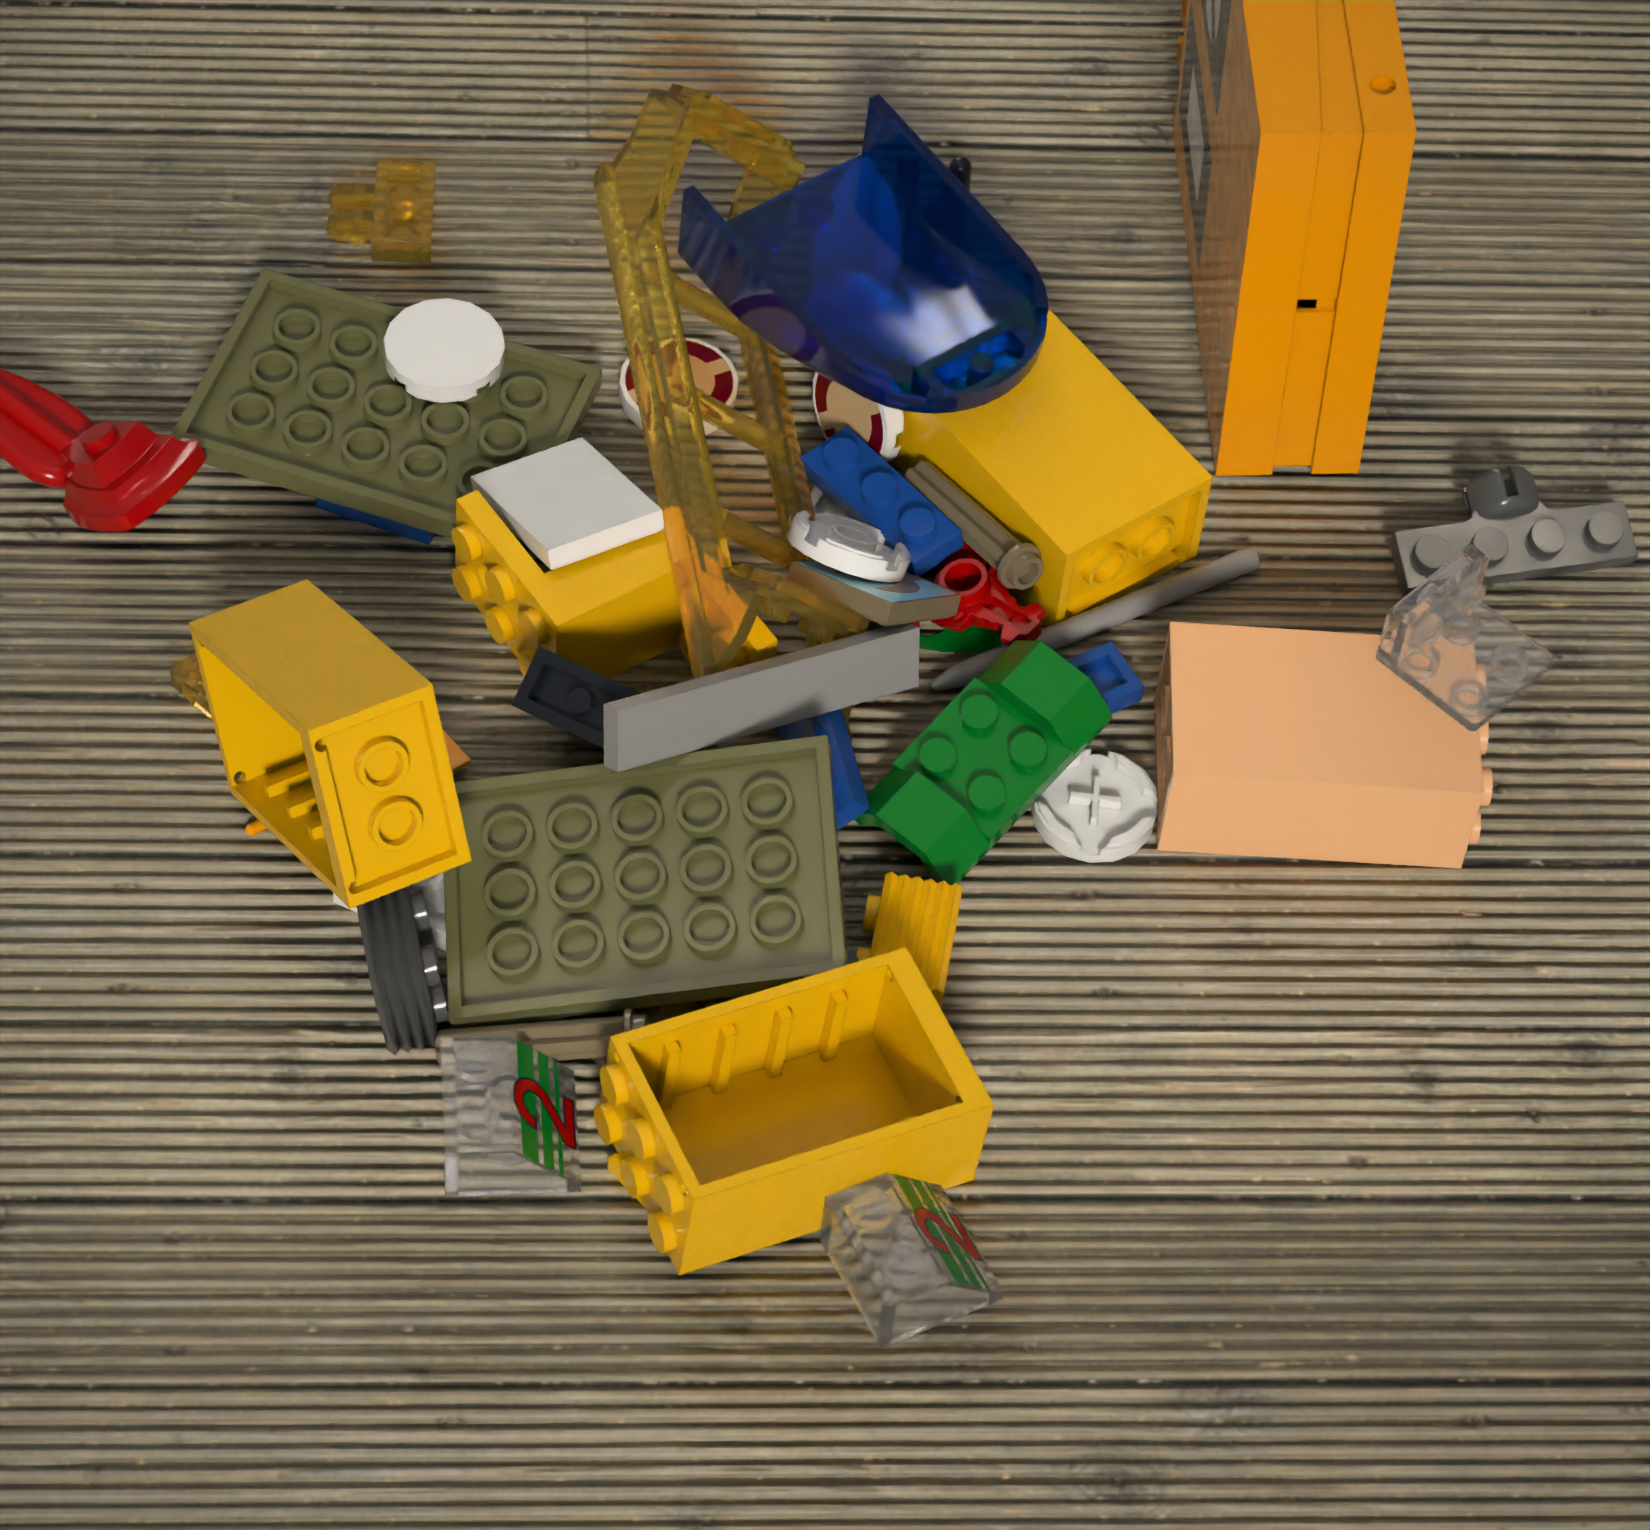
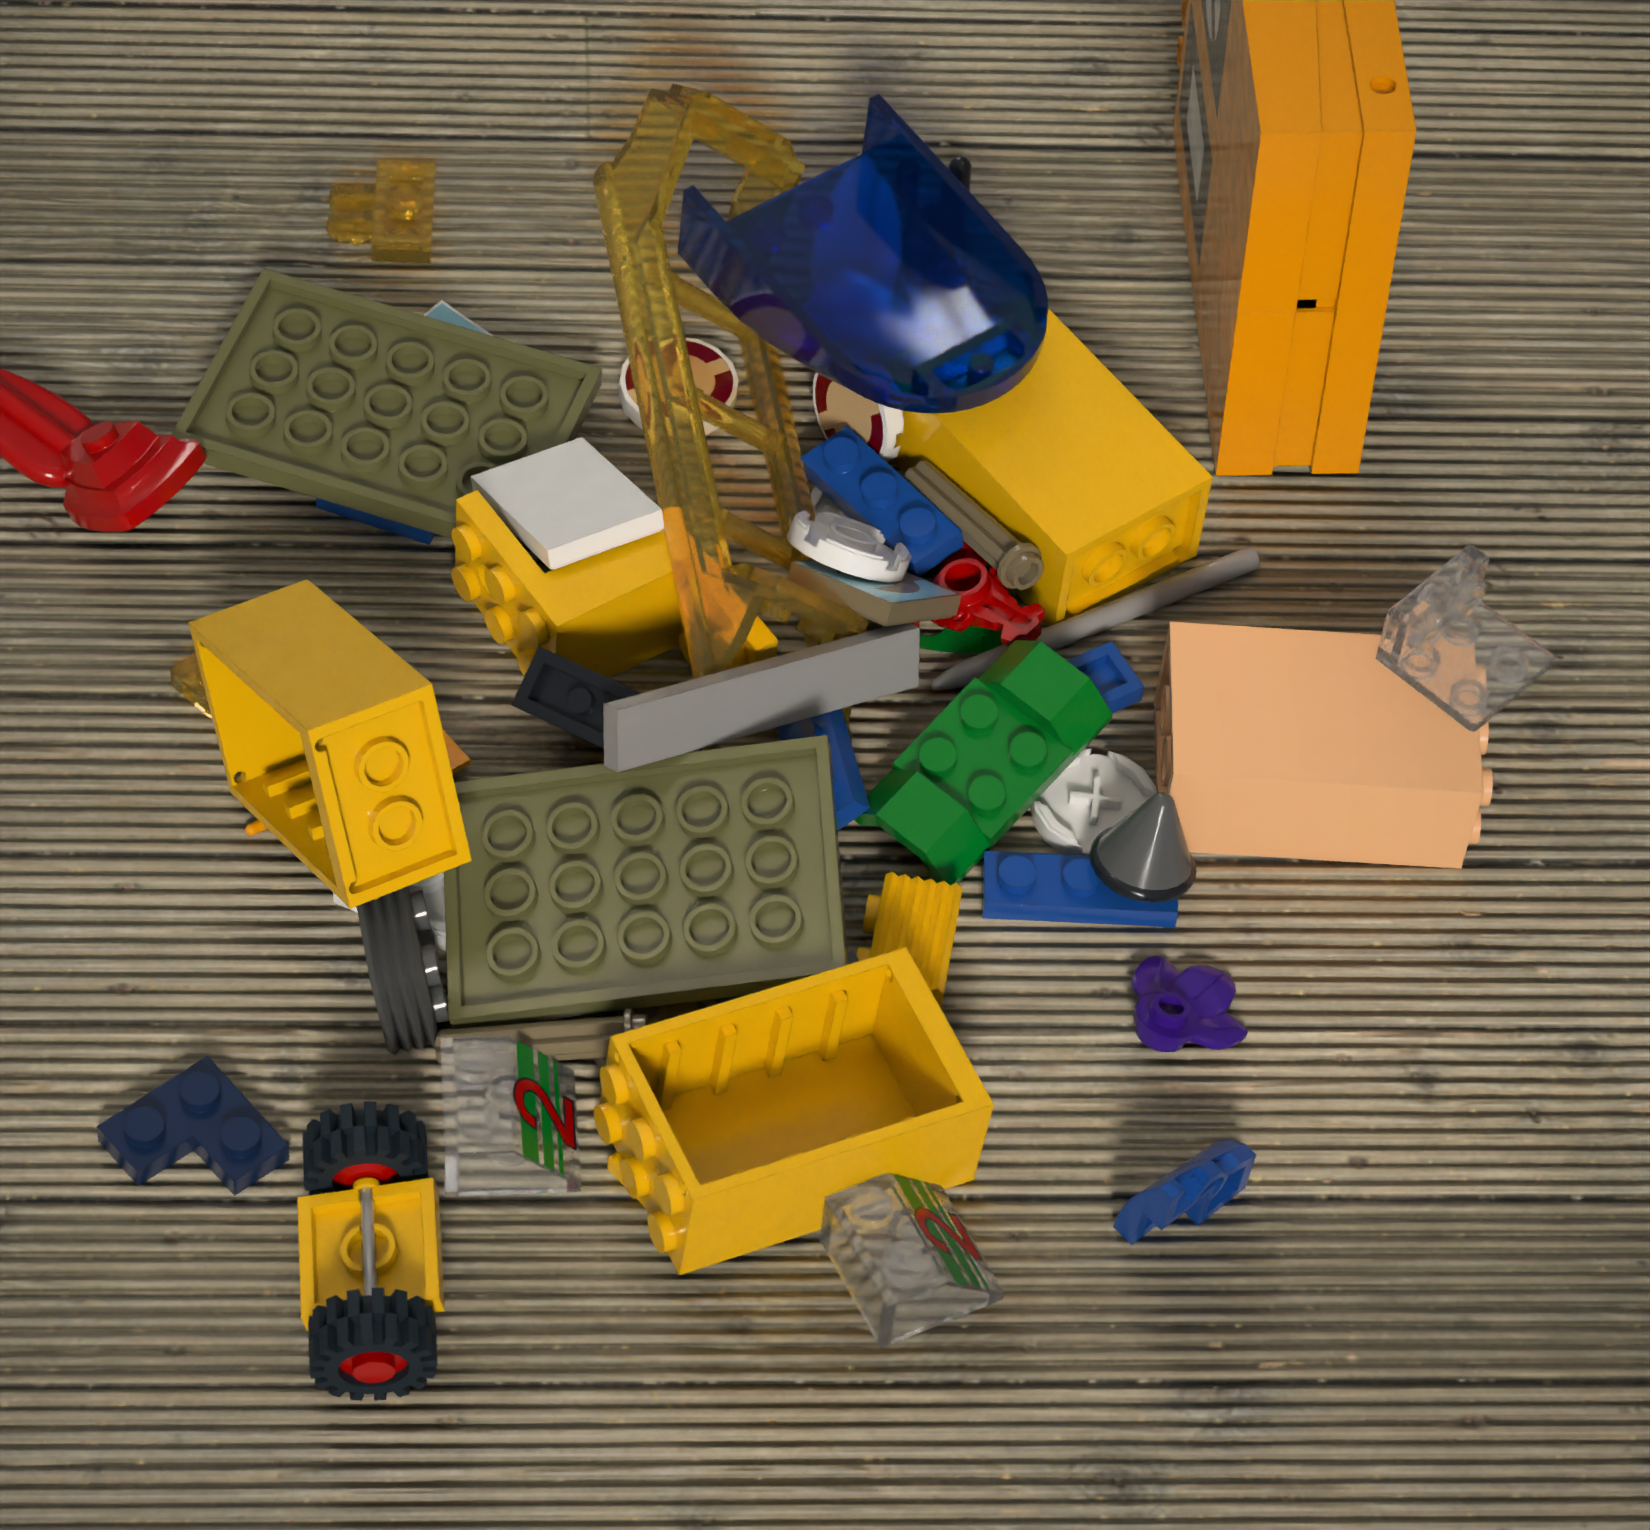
(199, 1114): none -> dark blue plate
(369, 1252): none -> plate
(444, 349): white tile -> none
(1061, 891): none -> blue plate
(1145, 853): none -> dark grey hat
(1184, 1006): none -> dark purple plate
(1193, 1189): none -> blue slope
(1517, 534): plate -> none

